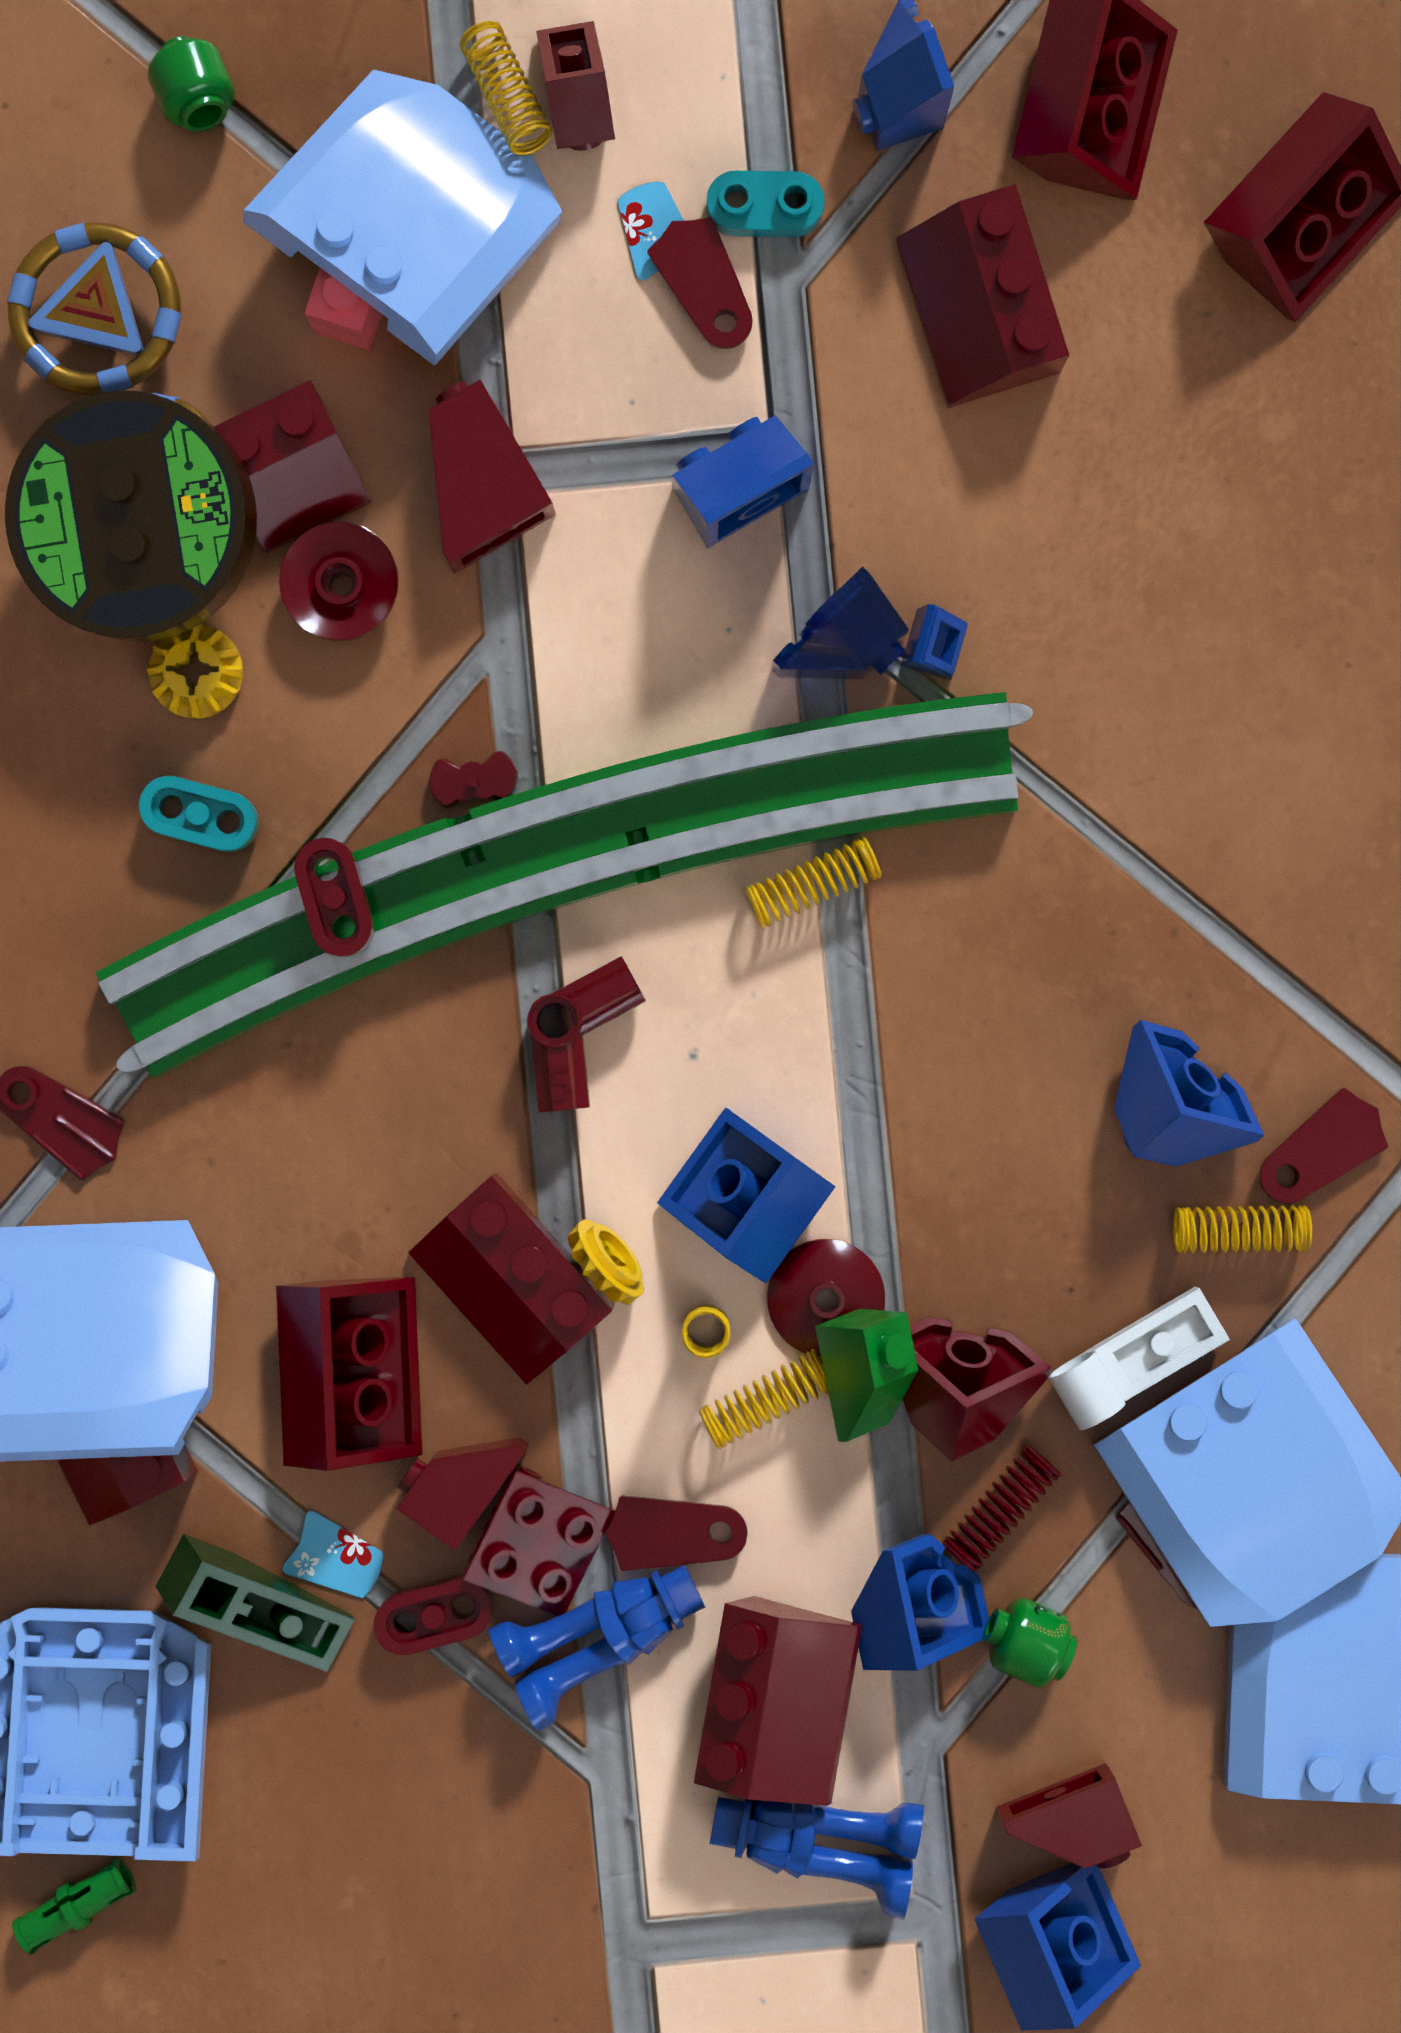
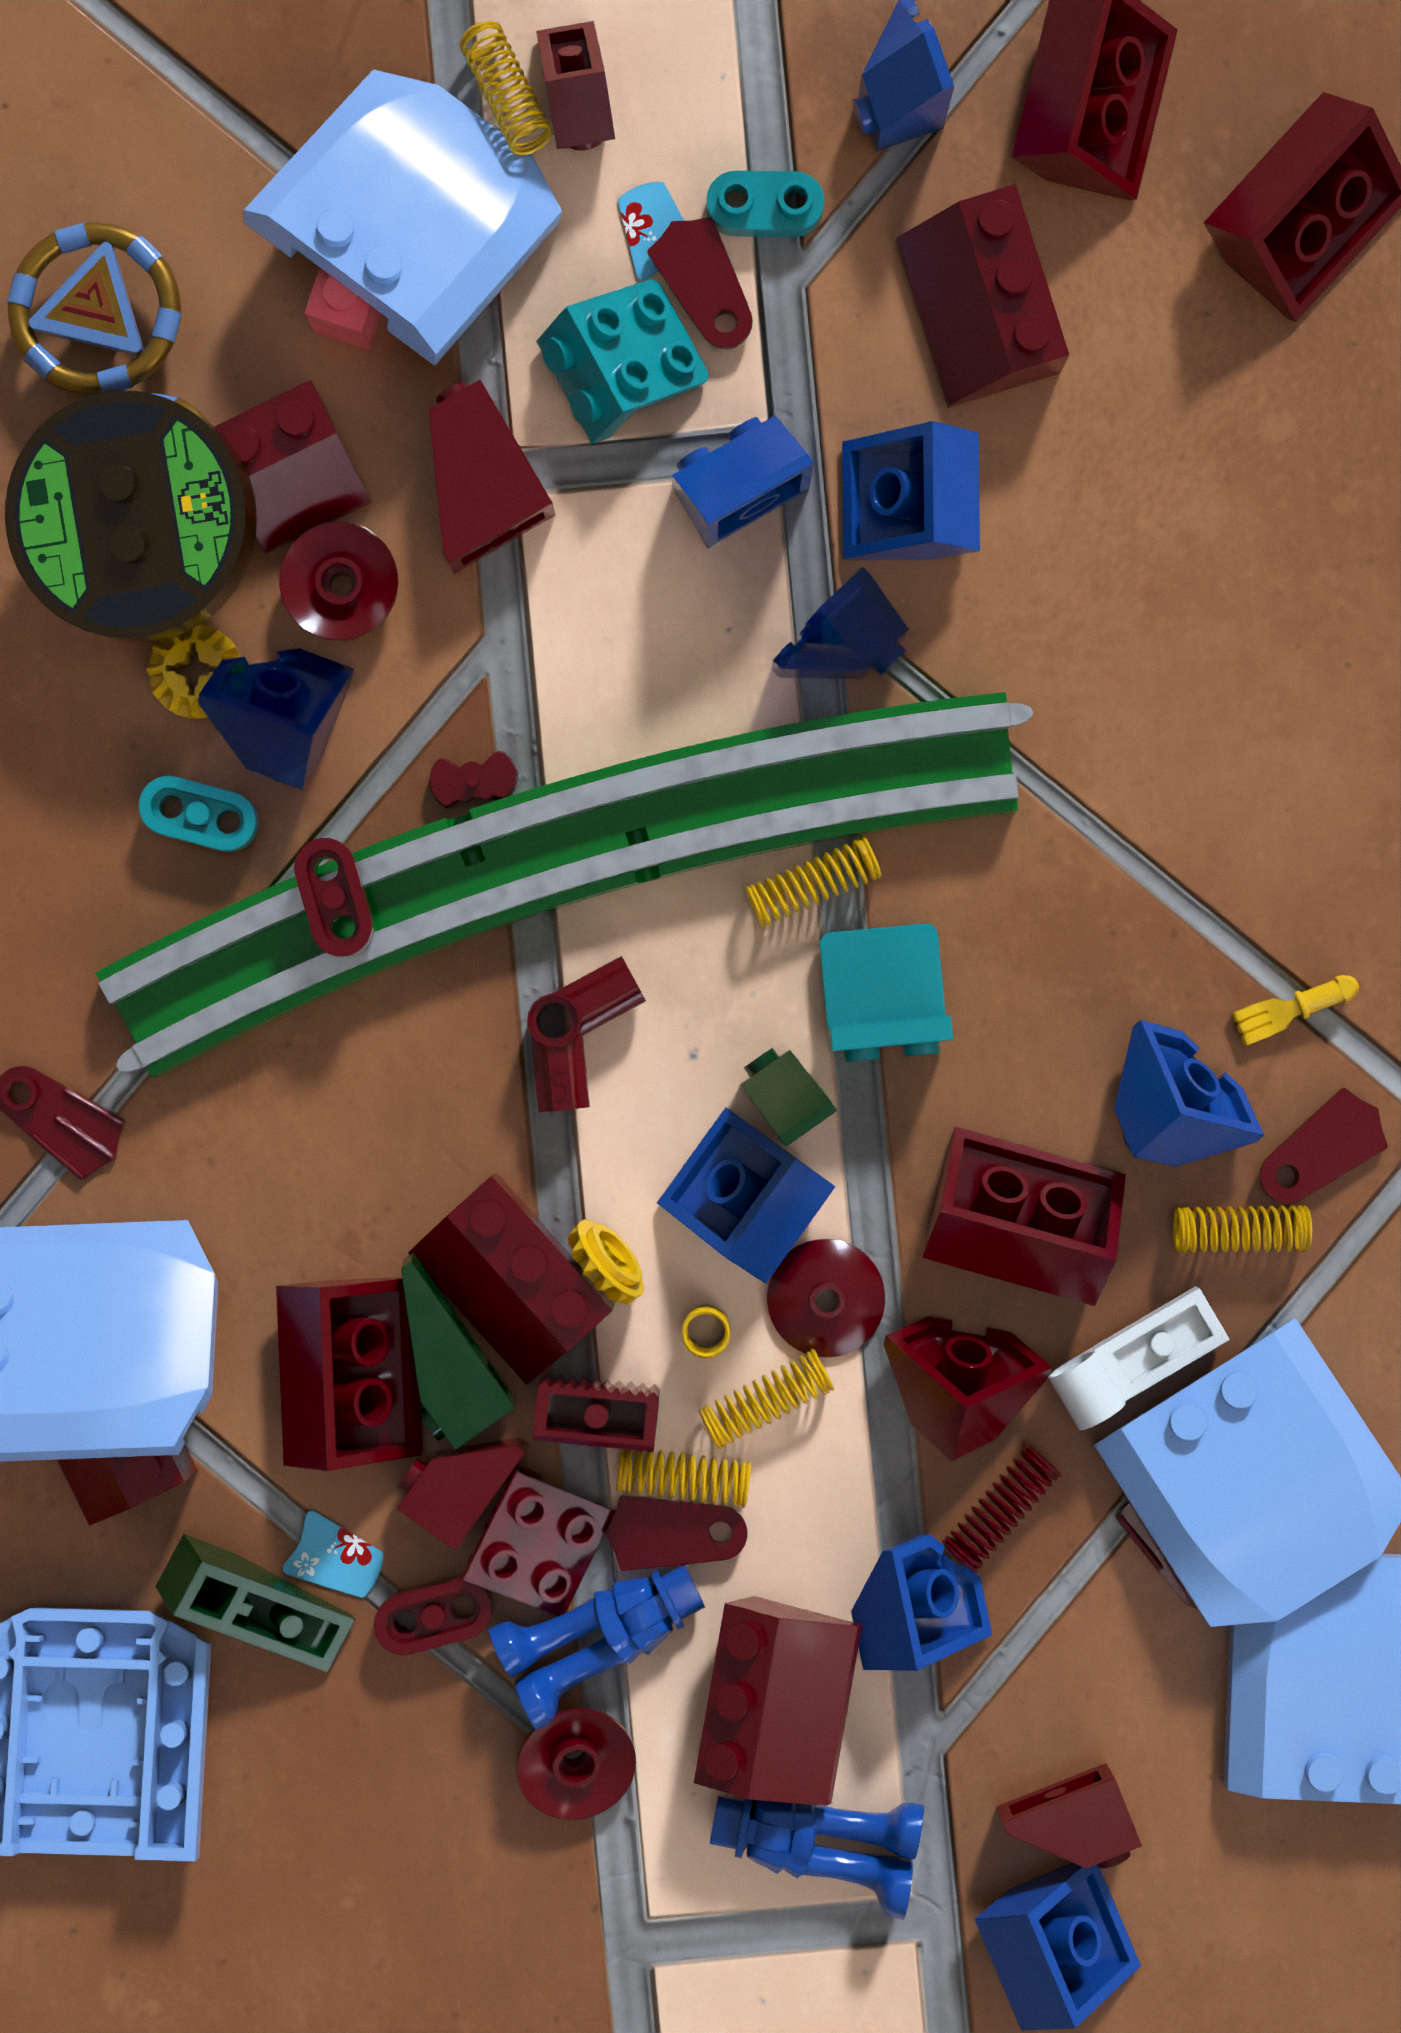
(74, 1906): green pin -> none
(191, 83): green head -> none
(277, 711): none -> clear blue slope
(454, 1375): none -> dark green slope
(582, 1784): none -> dark red dish
(596, 1413): none -> dark red brick
(620, 356): none -> teal bracket
(740, 1483): none -> yellow piece
(786, 1095): none -> dark green slope
(866, 1368): green slope -> none
(884, 991): none -> teal bracket
(911, 493): none -> blue slope
(934, 642): blue slope -> none
(1026, 1217): none -> dark red slope
(1030, 1642): green head -> none
(1275, 1015): none -> yellow piece

